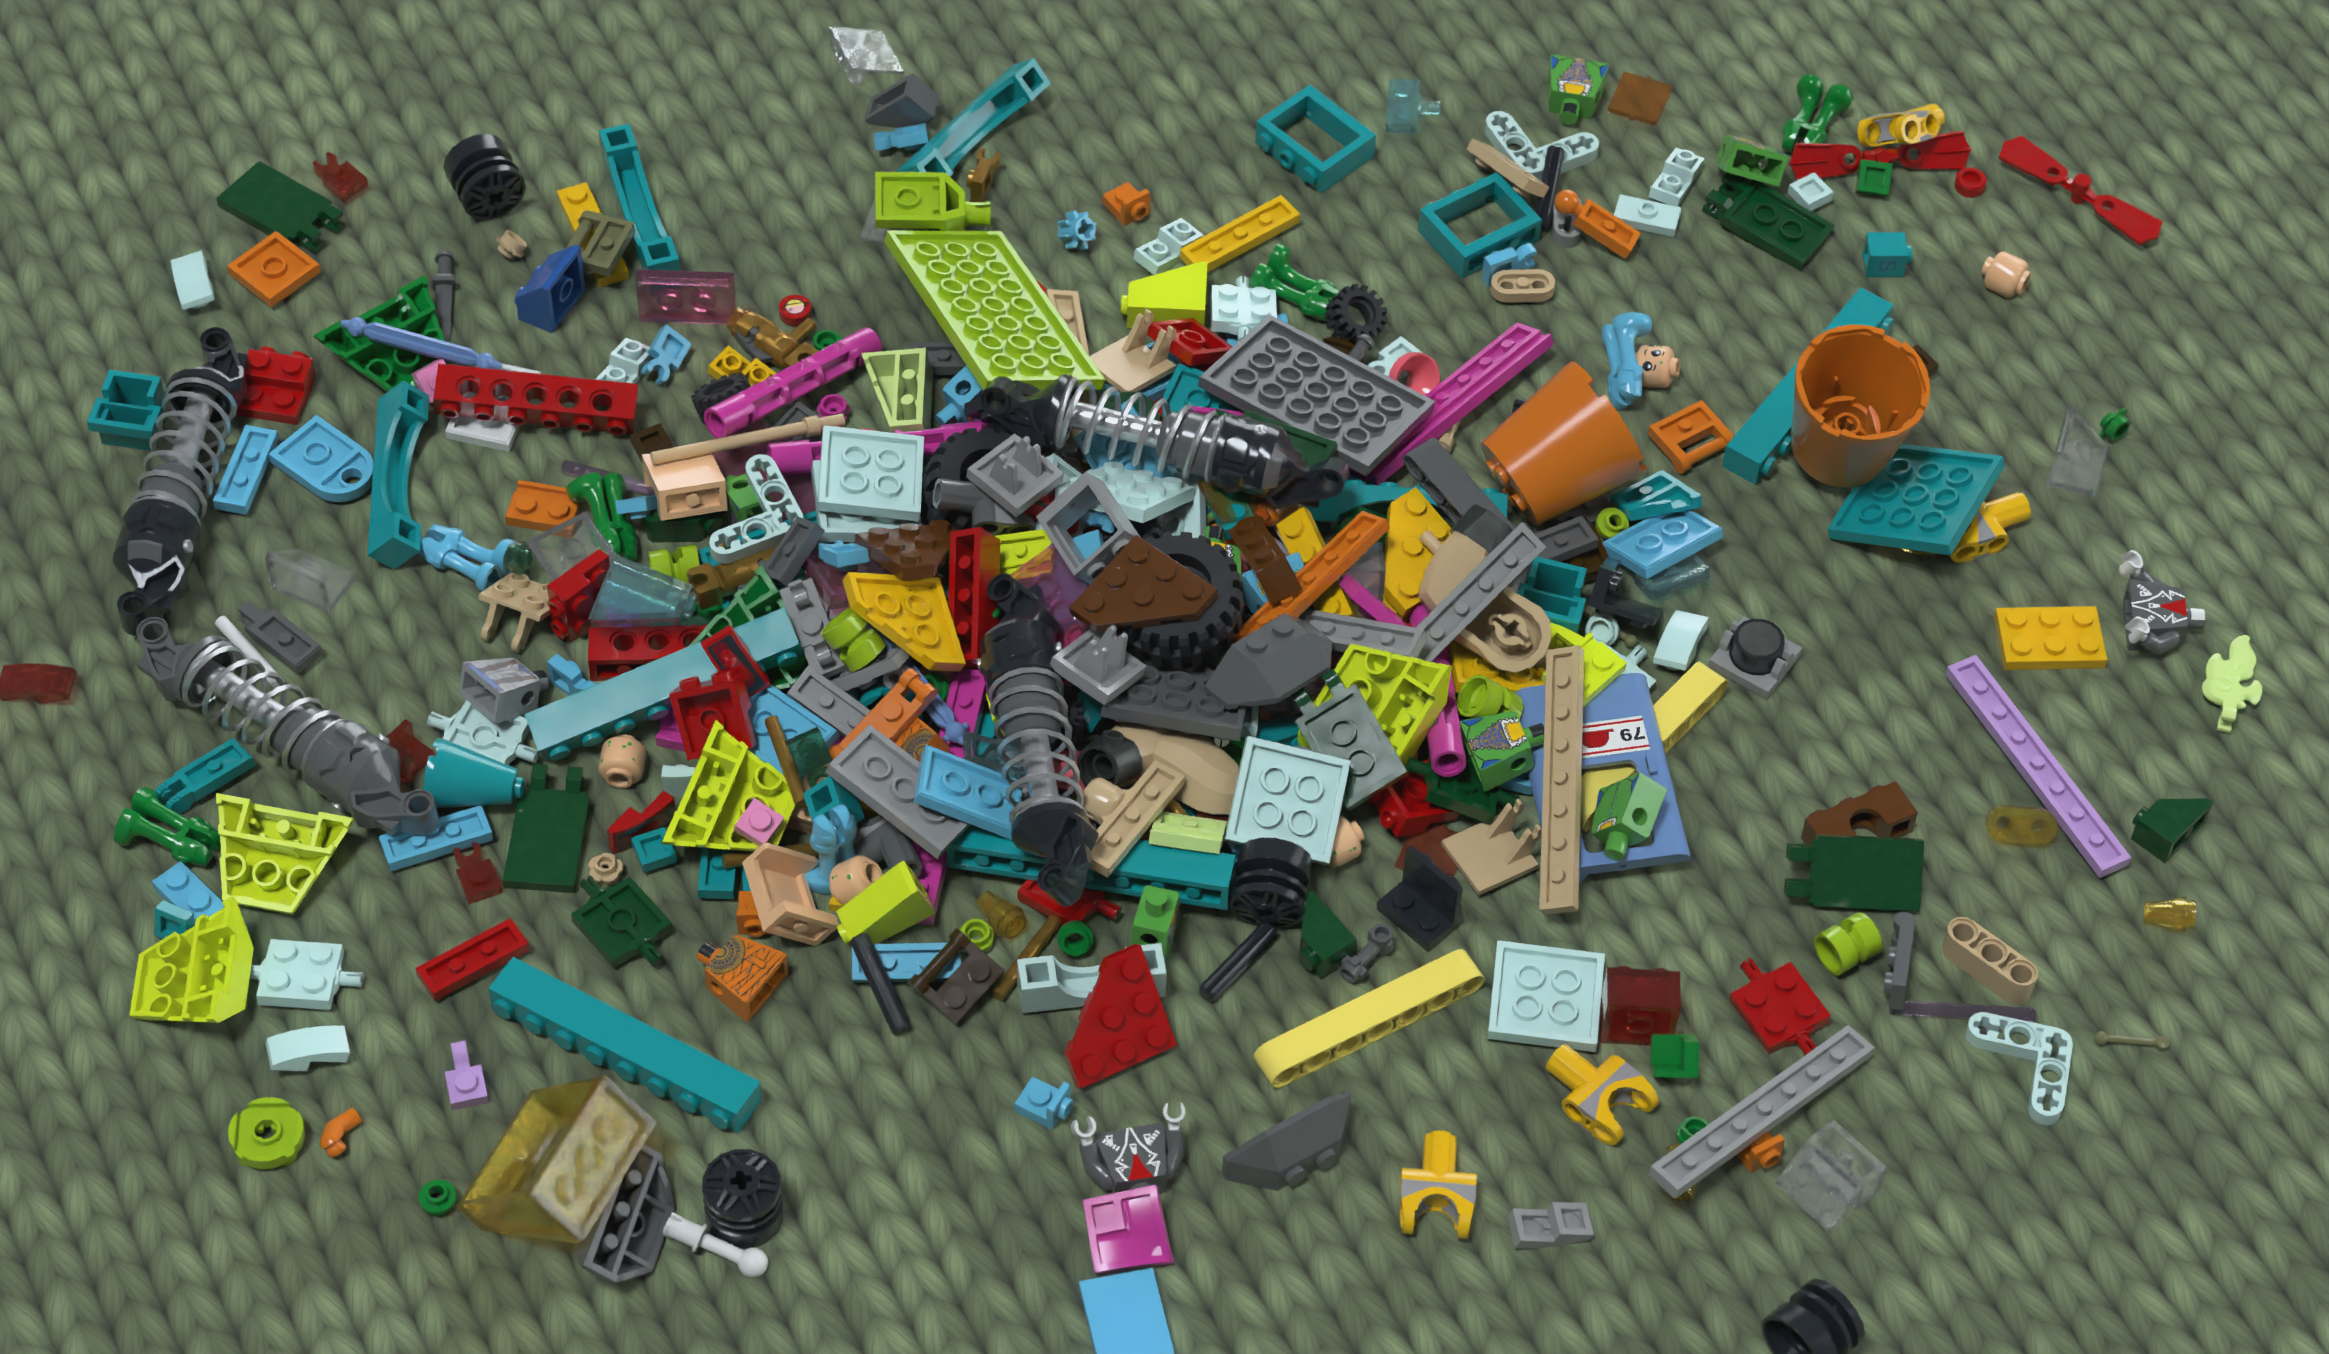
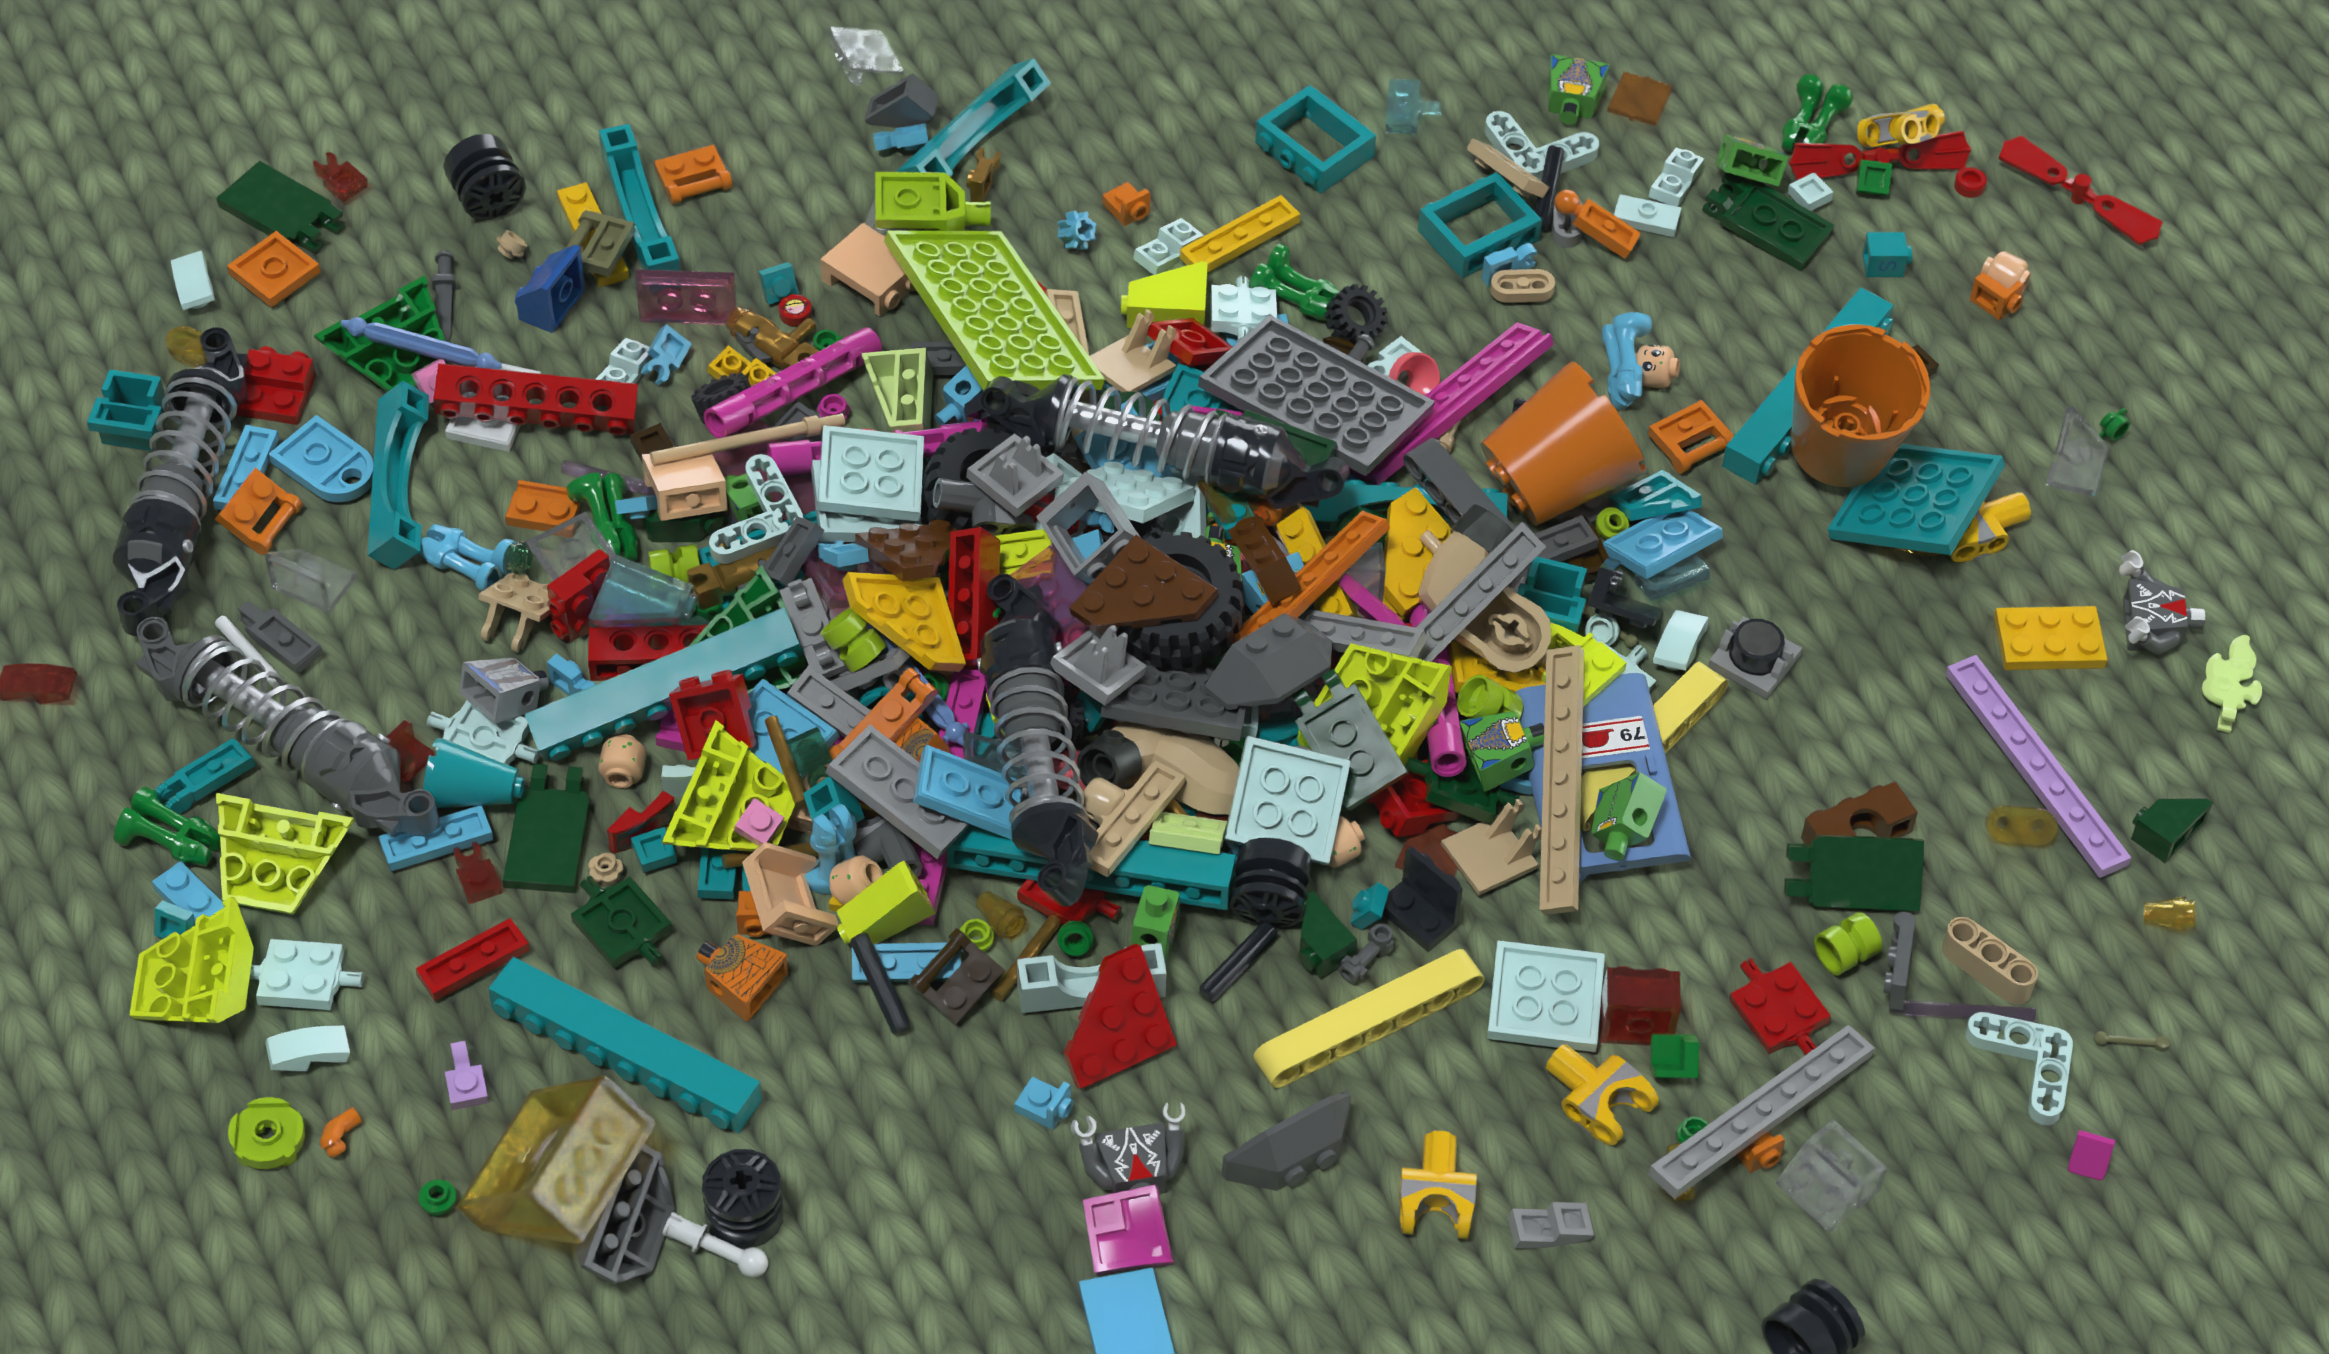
(189, 337): none -> clear yellow plate
(248, 506): none -> orange plate
(692, 173): none -> orange plate
(730, 652): slope -> none
(778, 282): none -> teal plate
(867, 267): none -> light nougat panel
(1369, 905): none -> teal plate
(1995, 297): none -> orange bracket
(2090, 1155): none -> dark pink slope

